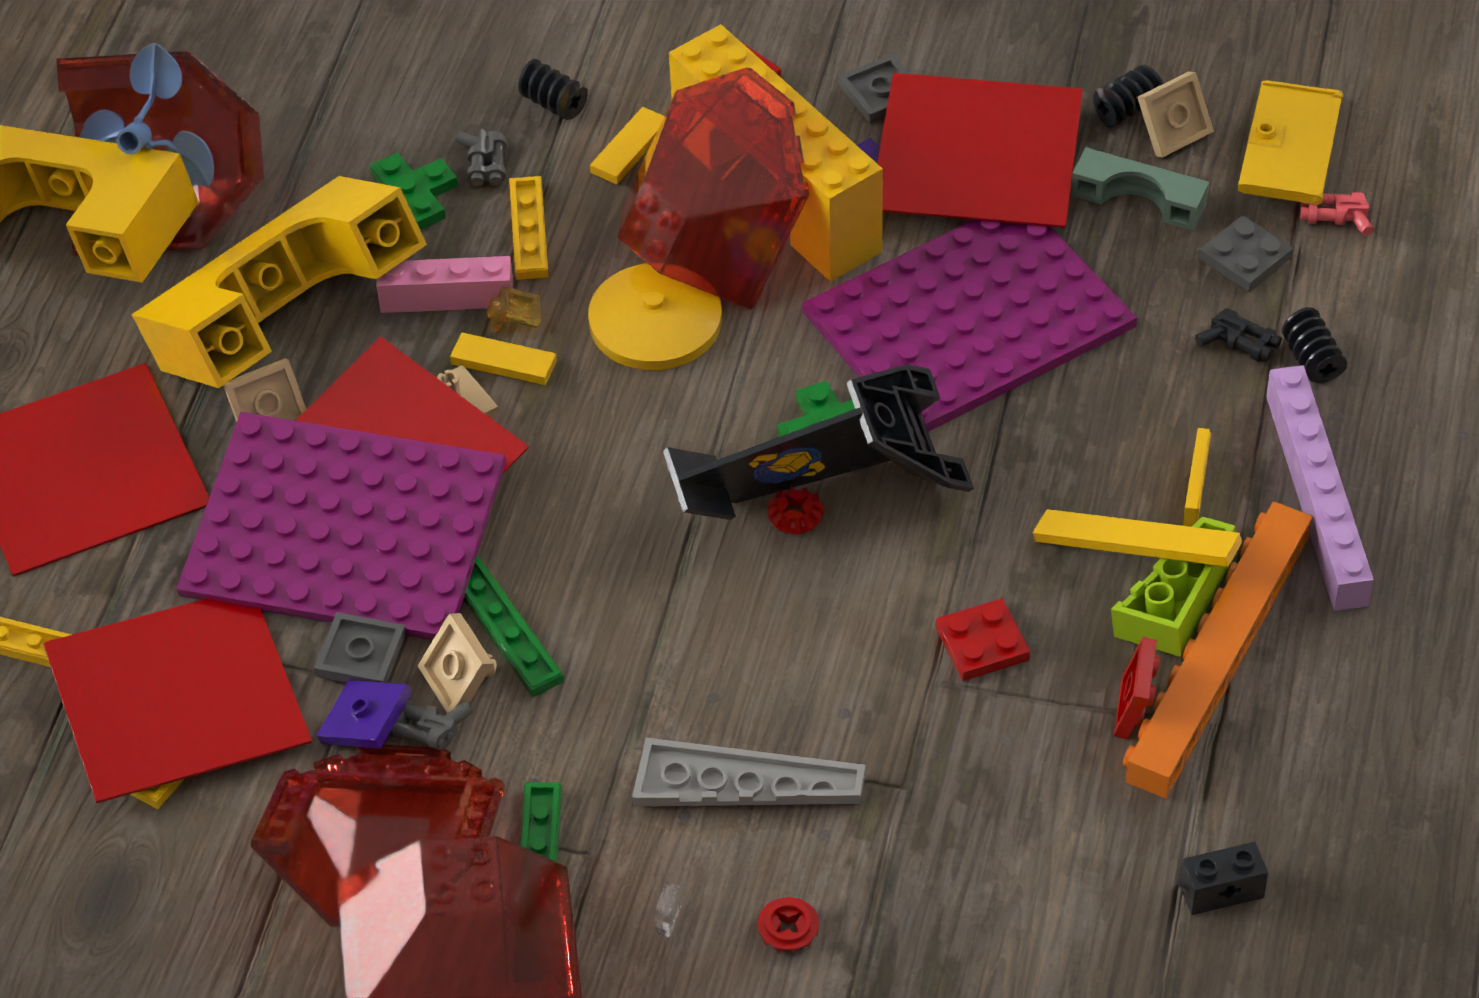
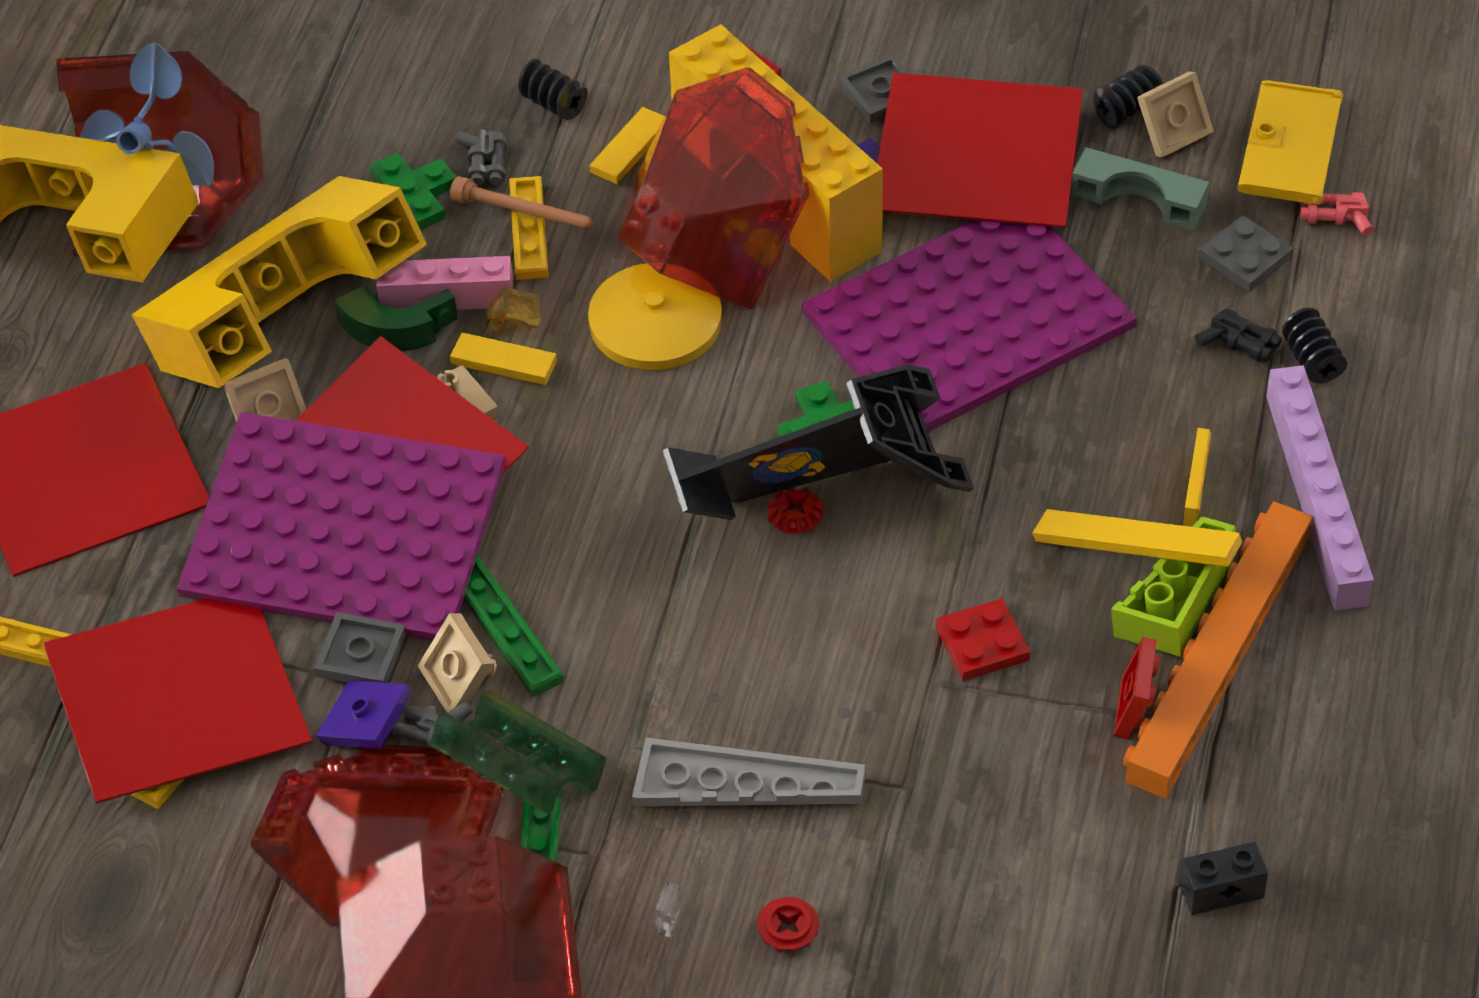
(402, 327): none -> dark green arch
(465, 190): none -> nougat piece
(529, 736): none -> clear green fence

